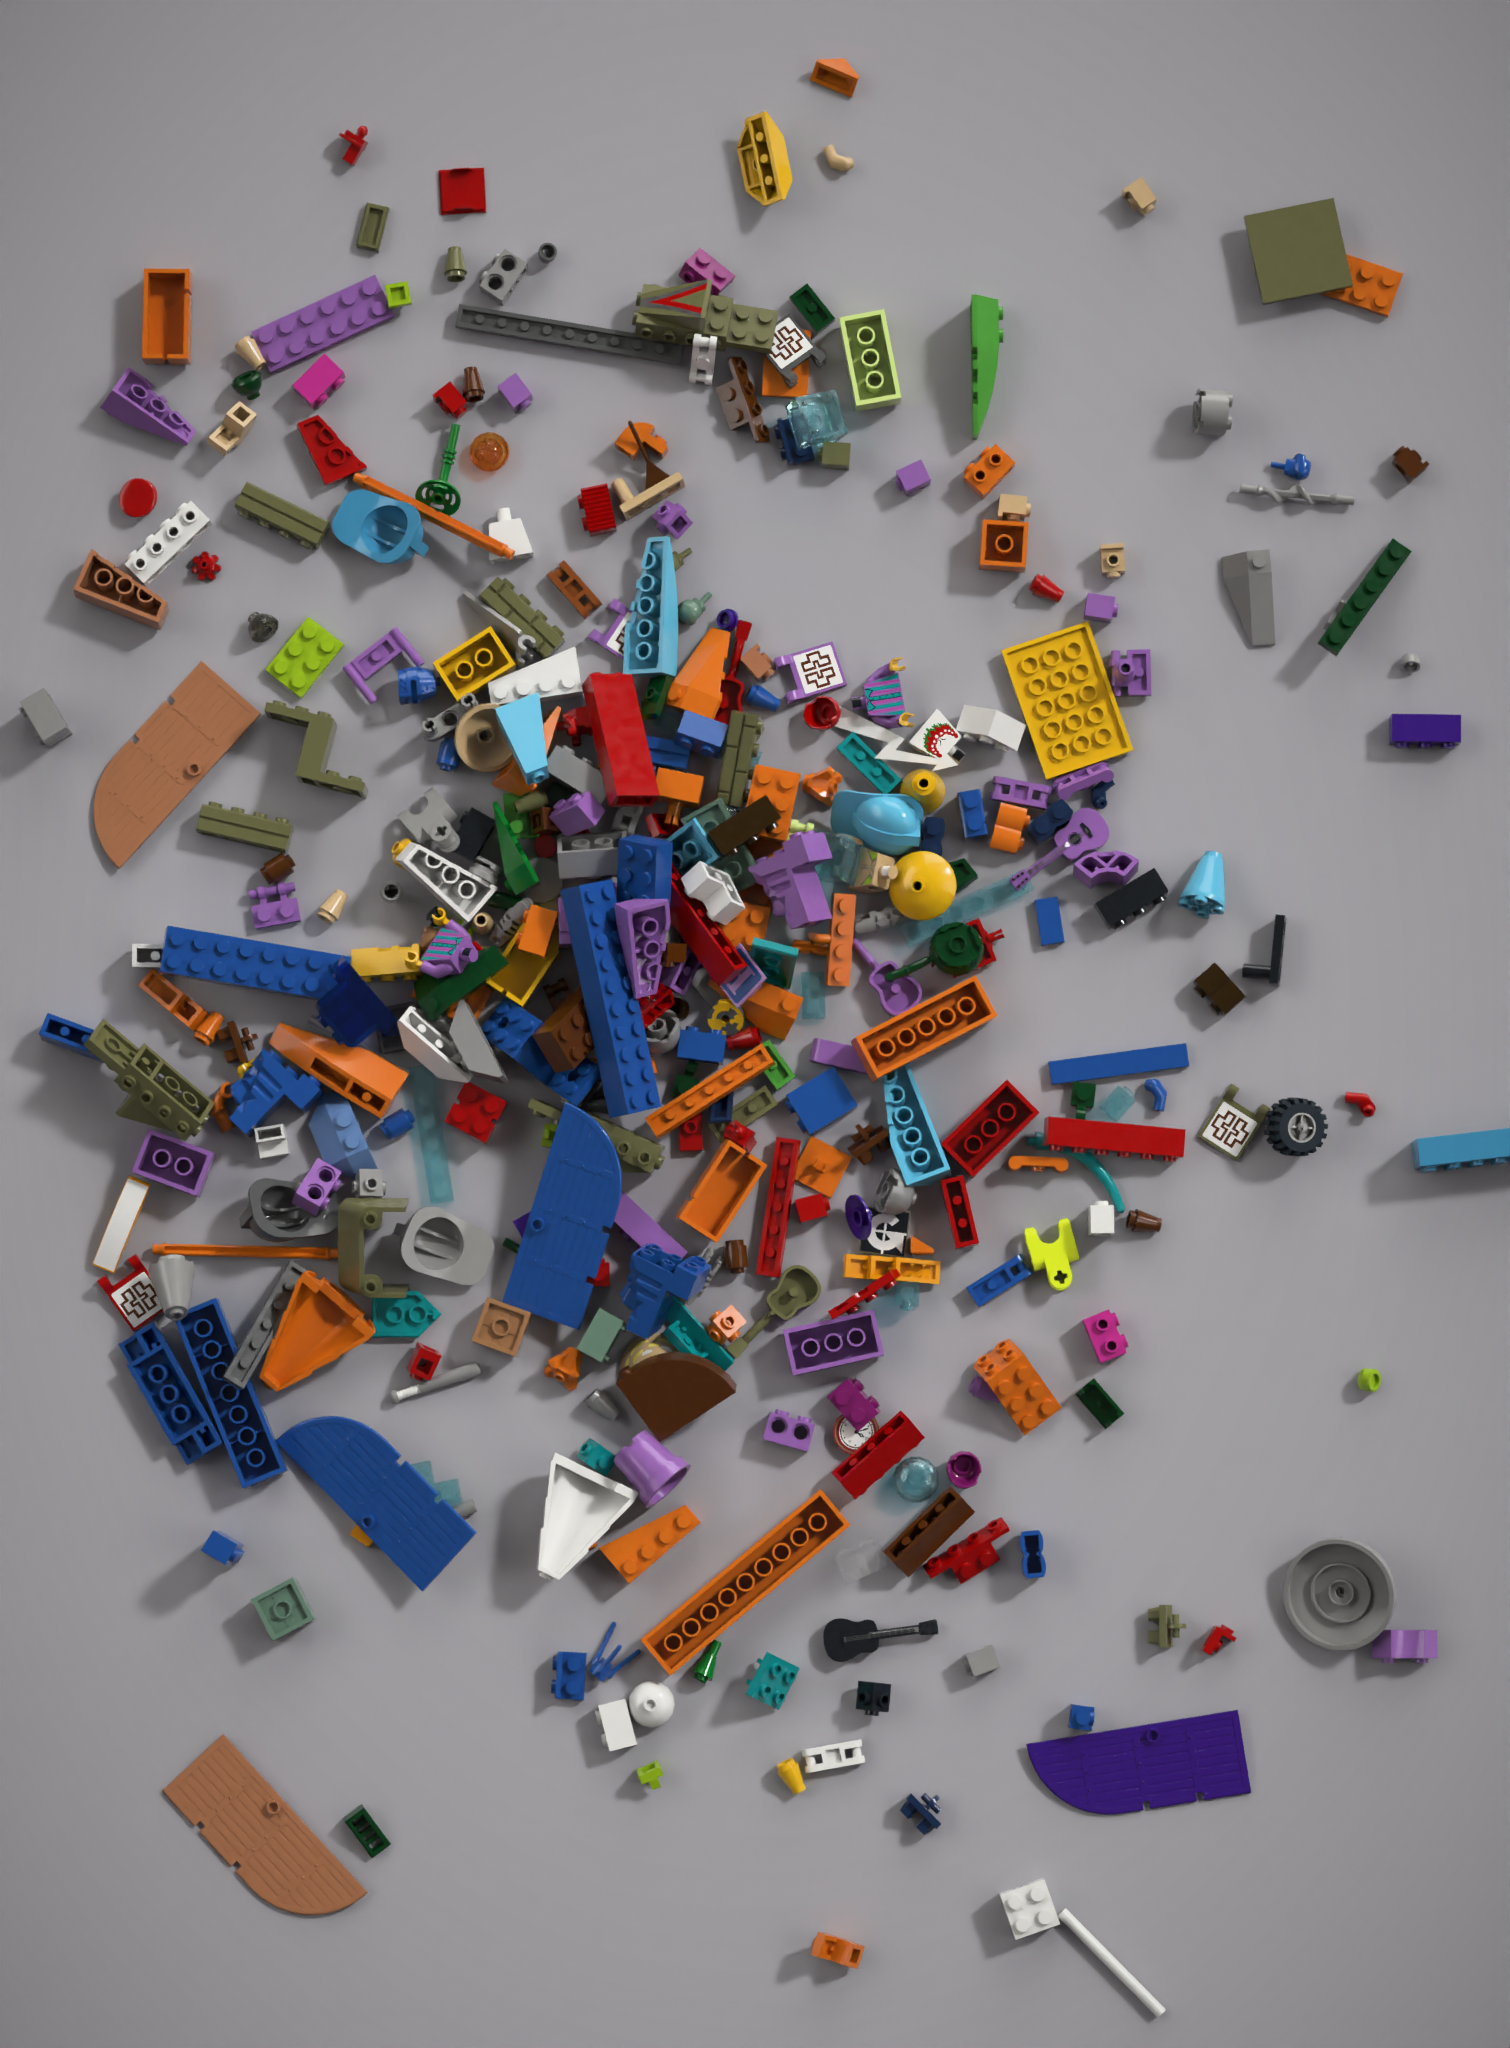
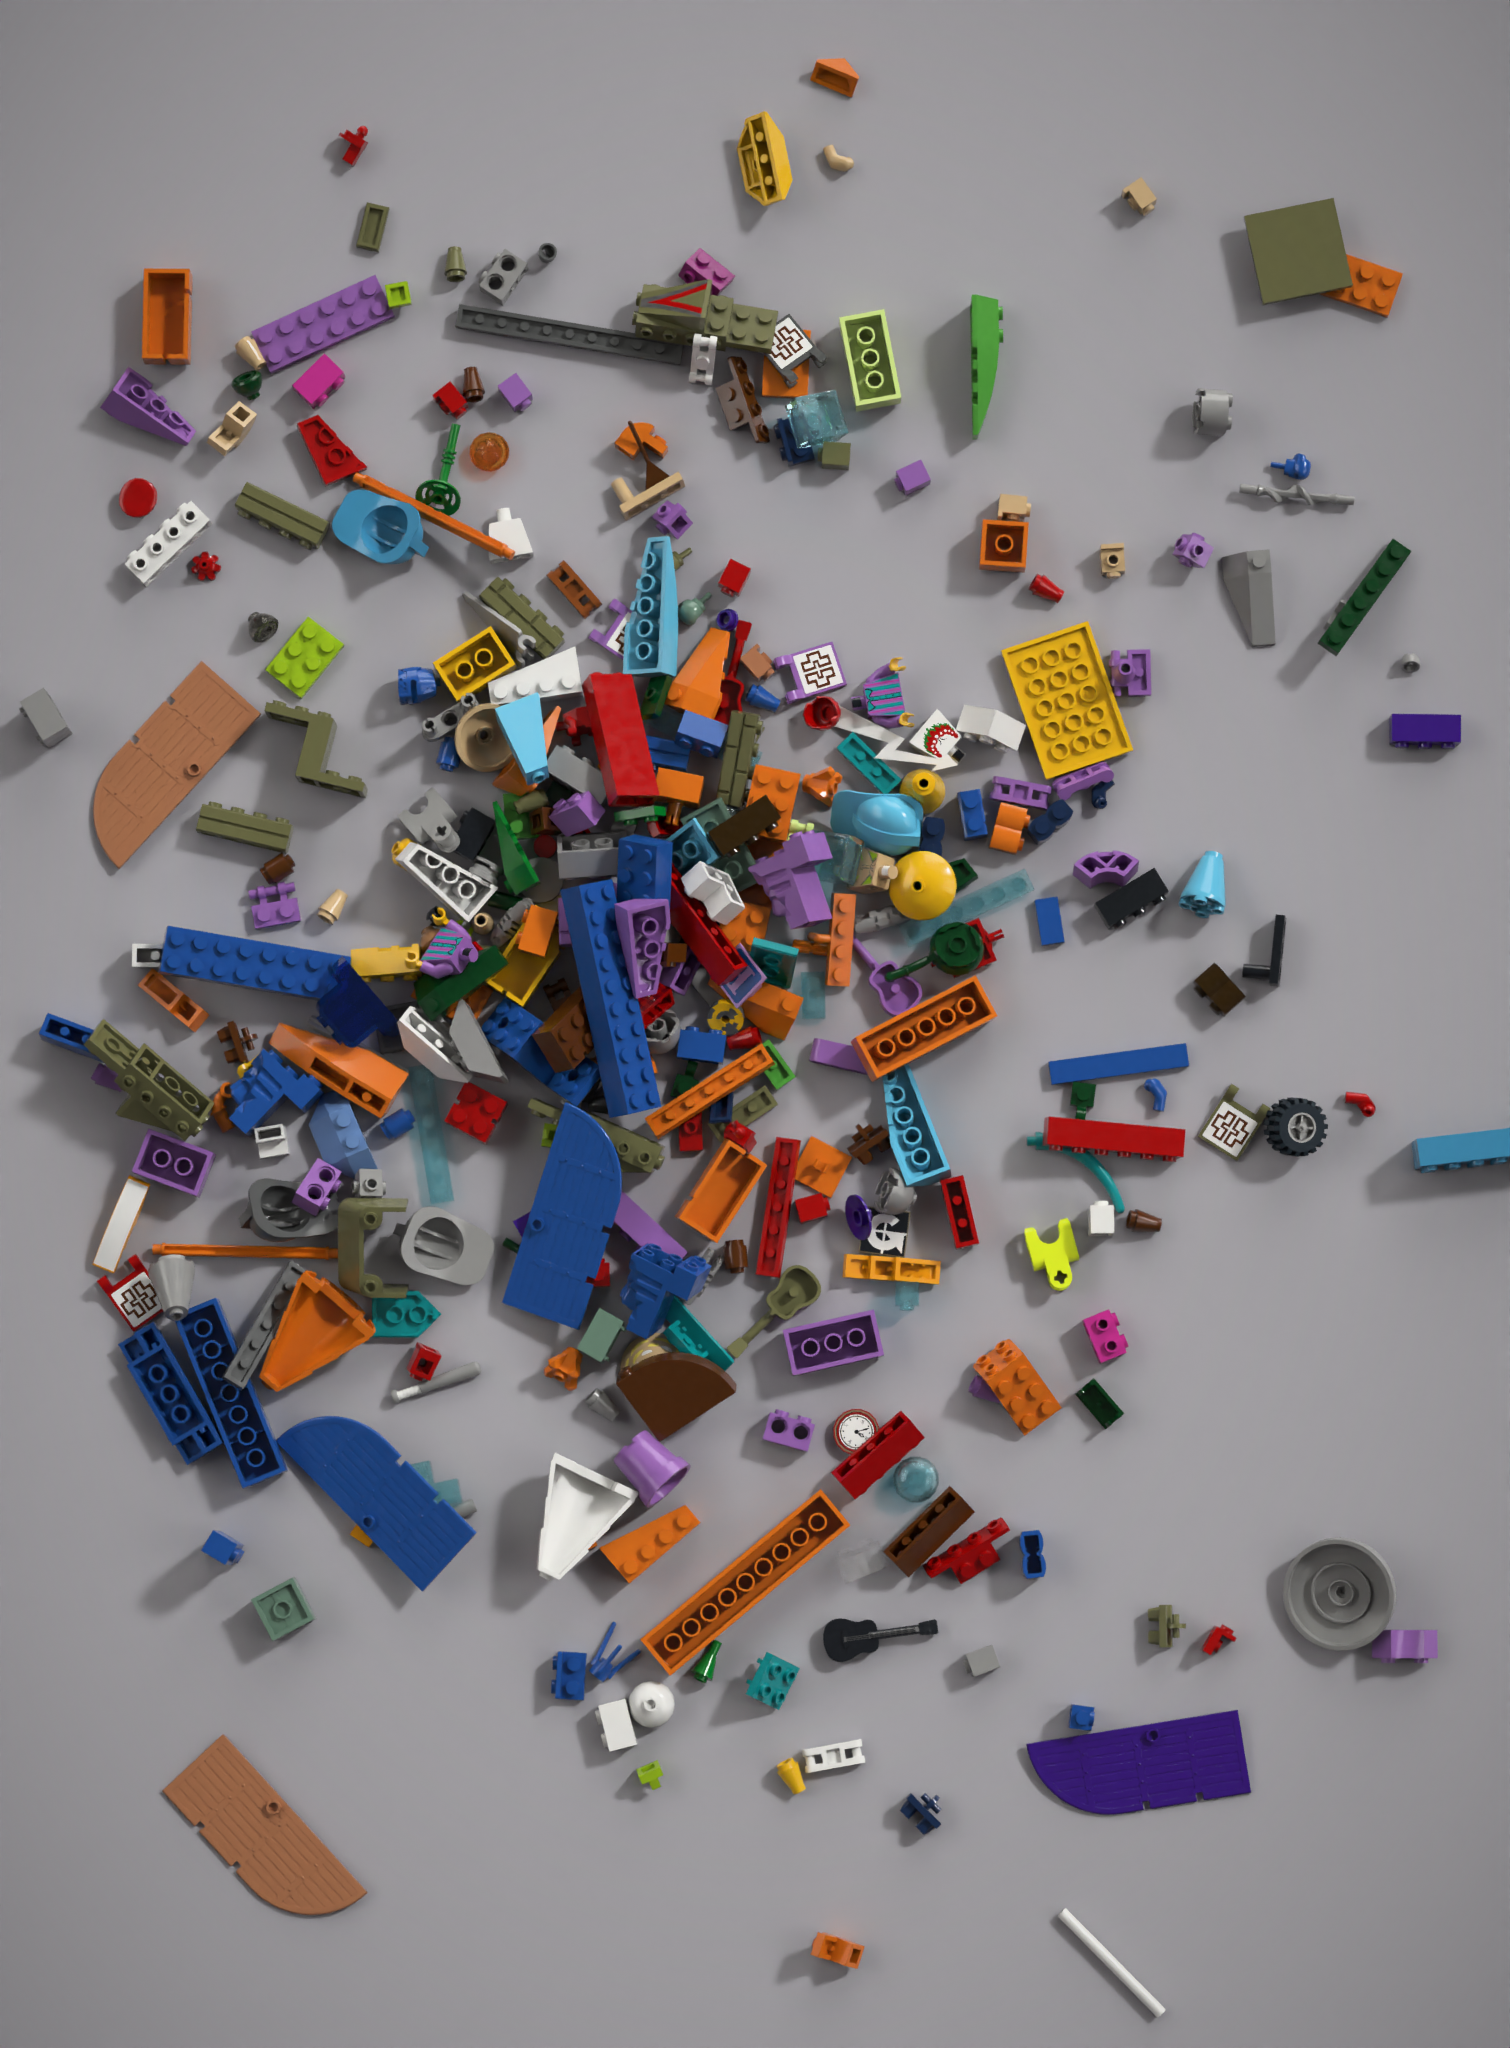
(105, 1077): none -> medium lavender cone
(118, 592): nougat wedge -> none
(207, 1030): orange cone -> none
(356, 1813): dark green slope -> none
(376, 658): medium lavender plate -> none
(390, 886): light grey cone -> none
(462, 191): red piece -> none
(501, 1327): medium nougat container -> none
(596, 1456): teal bracket -> none
(598, 510): red brick -> none
(632, 816): none -> green plate
(680, 1008): dark brown tile -> none
(725, 1325): orange brick -> none
(734, 578): none -> red brick
(812, 308): dark green plate -> none
(820, 1101): blue brick -> none
(854, 1403): magenta bracket -> none
(867, 1294): red wing -> none
(873, 1697): black brick -> none
(919, 1248): orange slope -> none
(963, 1469): magenta hair -> none
(988, 470): orange brick -> none
(989, 1129): red brick -> none
(998, 1280): blue plate -> none
(1029, 1908): white brick -> none
(1038, 1164): orange plate -> none
(1083, 834): medium lavender piece -> none
(1100, 608): medium lavender brick -> none
(1118, 1103): clear light blue brick -> none
(1192, 550): none -> medium lavender brick
(1369, 1380): lime tile -> none
(1409, 463): reddish brown brick -> none

